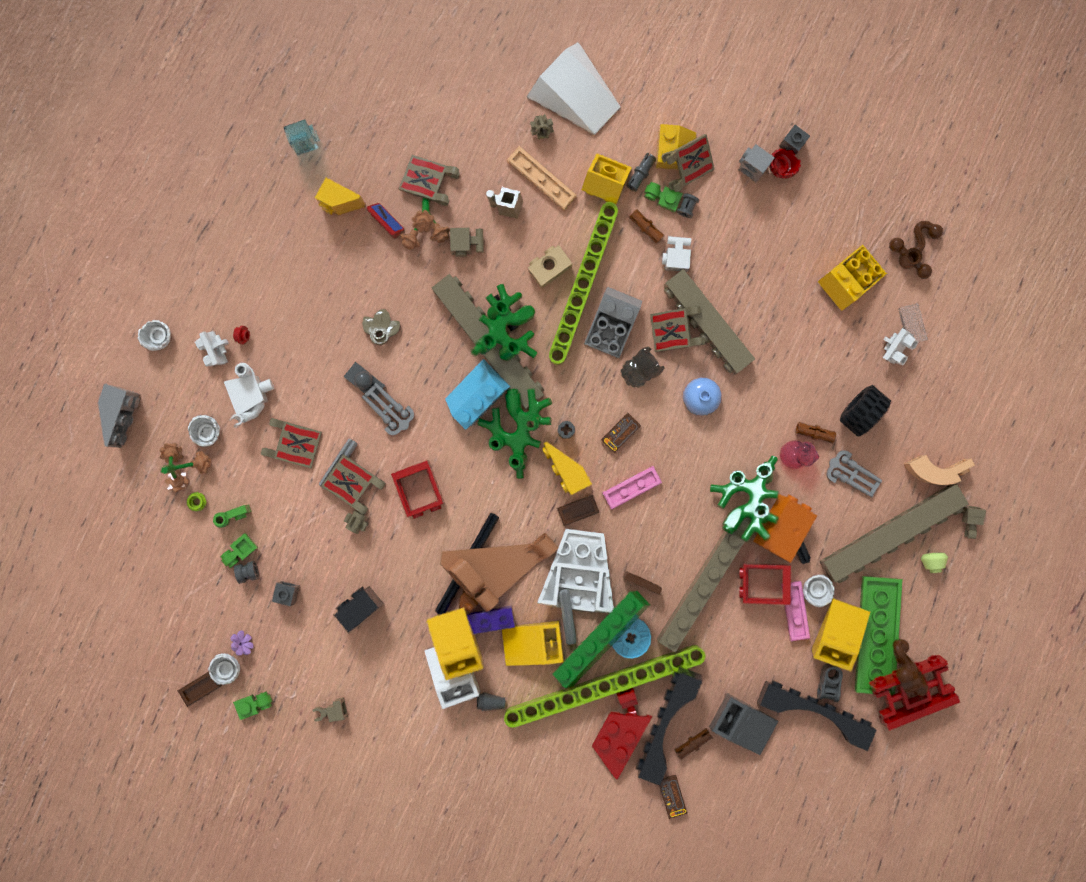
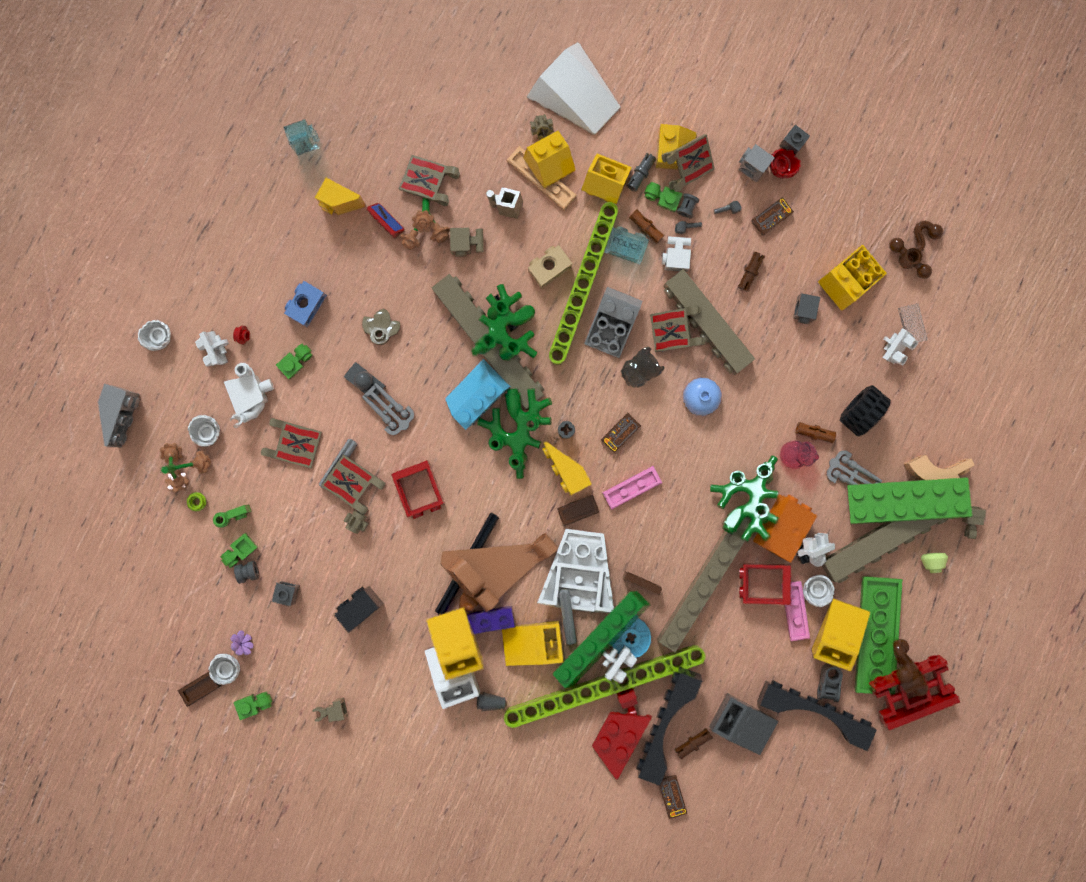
(290, 364): none -> bright green plate
(315, 299): none -> medium blue brick
(550, 159): none -> yellow slope
(614, 671): none -> white hips
(627, 245): none -> clear light blue brick
(682, 225): none -> dark grey hand
(734, 206): none -> dark grey hand
(751, 271): none -> reddish brown pin
(772, 216): none -> reddish brown tile
(806, 308): none -> dark grey brick
(816, 548): none -> white hips
(909, 501): none -> bright green plate

